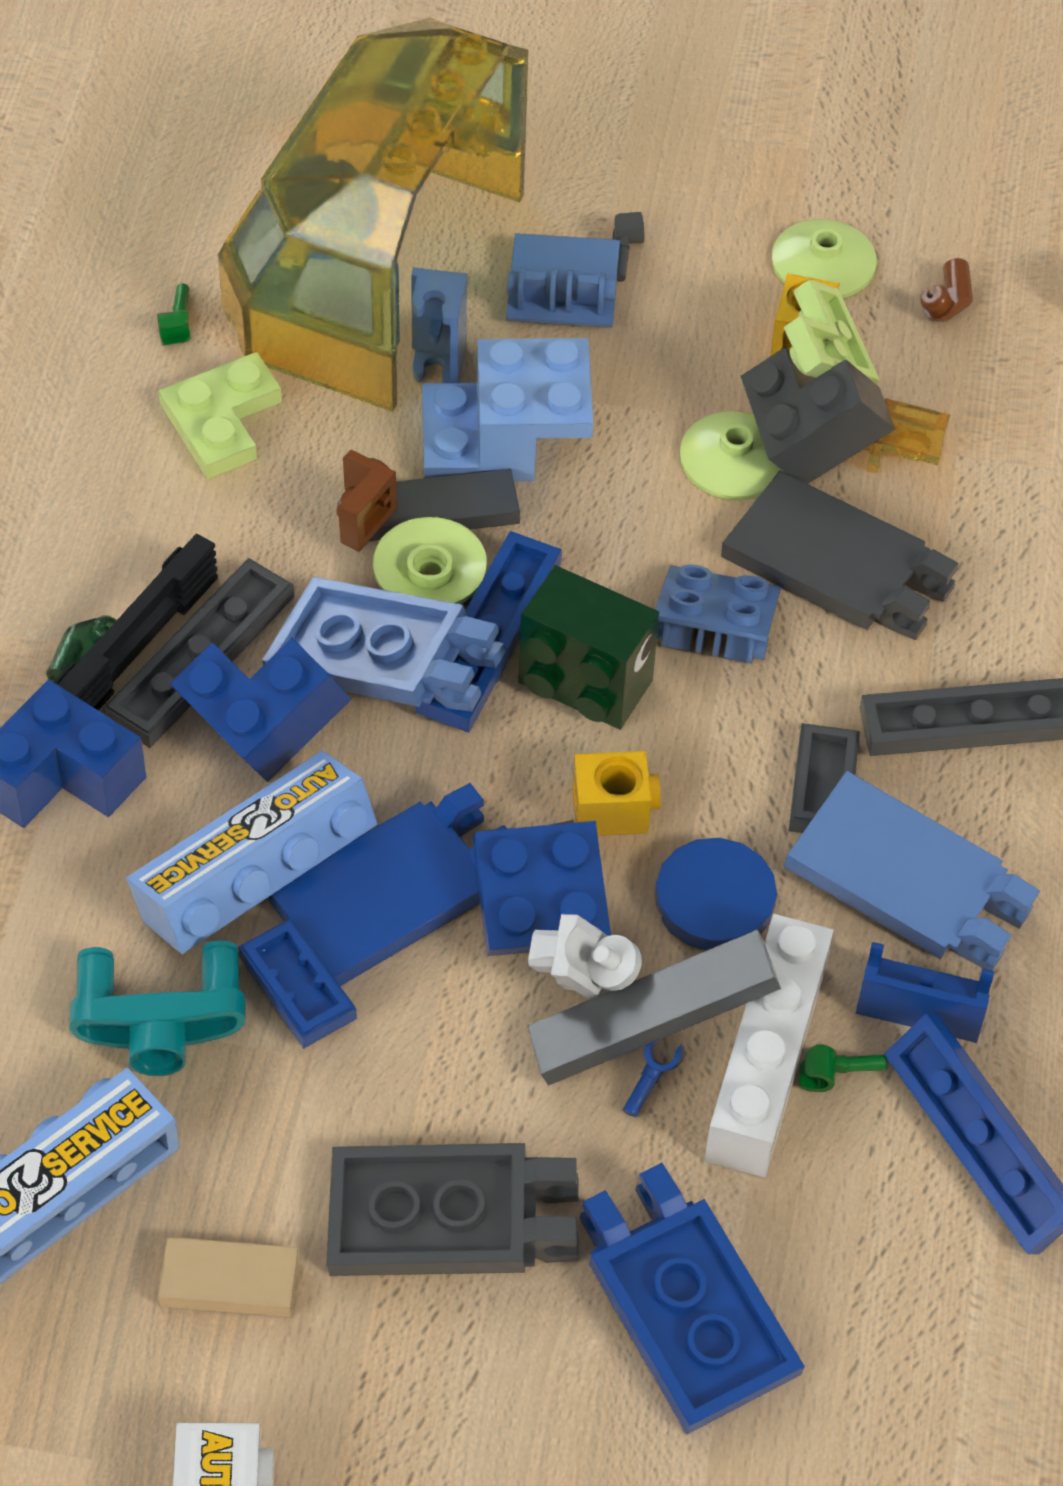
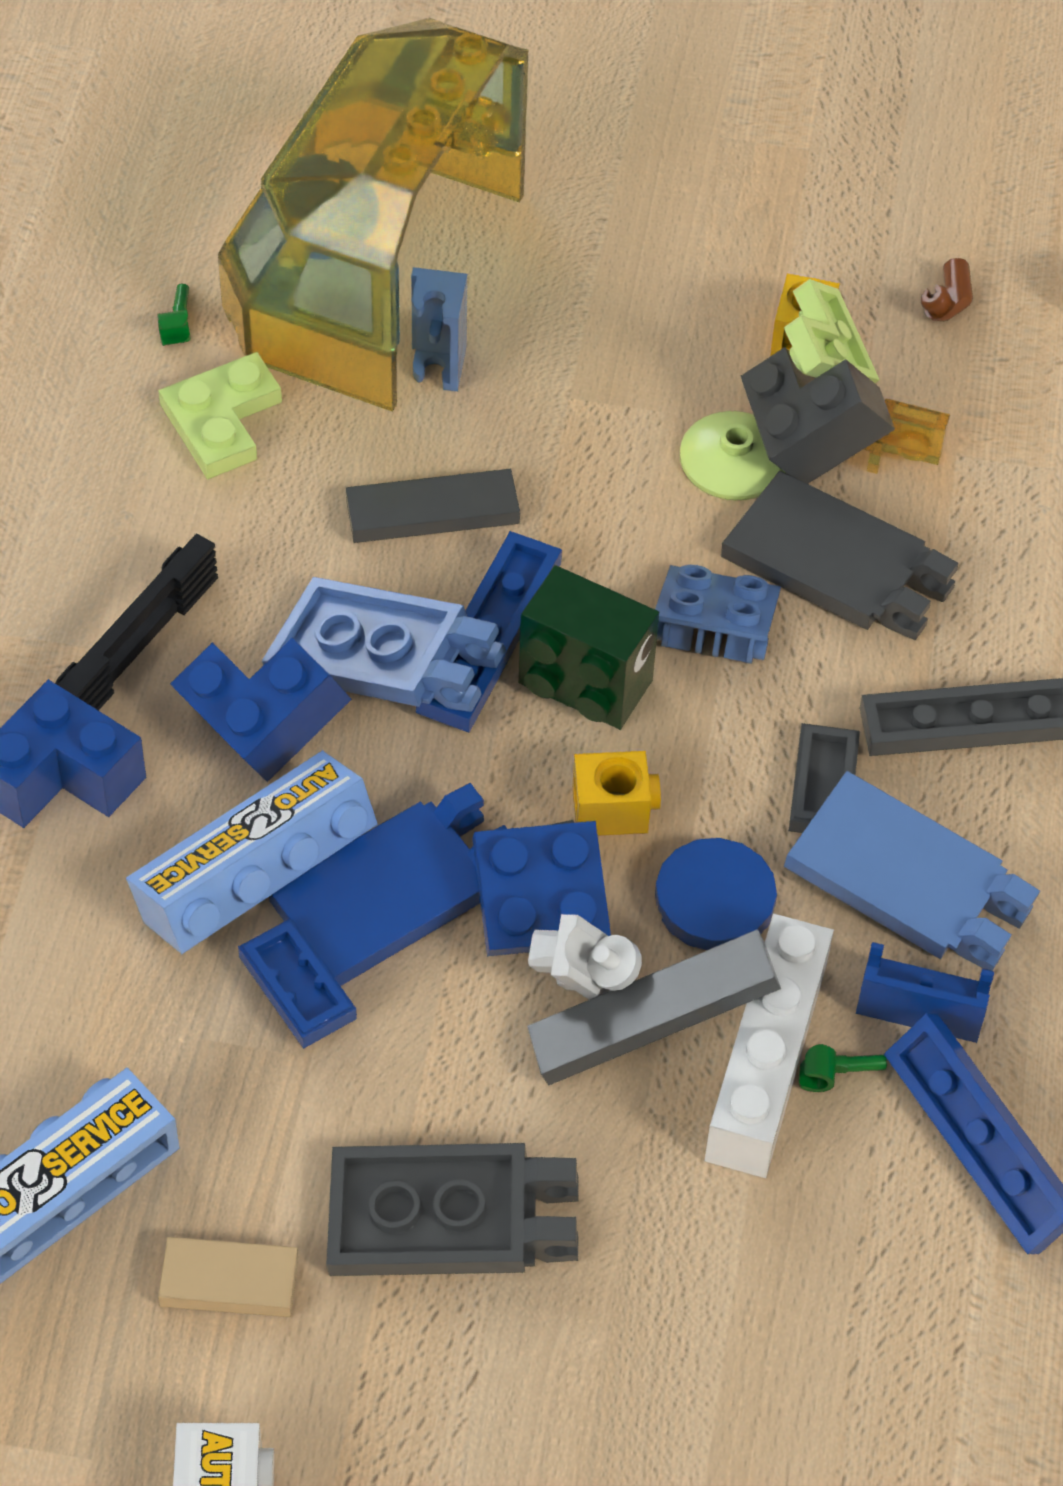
(76, 643): clear green arm -> none
(157, 1024): teal connector -> none
(228, 619): dark grey tile -> none
(367, 499): dark orange bracket -> none
(435, 548): yellowish green dish -> none
(520, 396): light blue bracket -> none
(563, 280): medium blue hinge -> none
(629, 230): dark grey hand -> none
(650, 1076): blue hand -> none
(688, 1302): blue tile -> none
(826, 252): yellowish green dish -> none

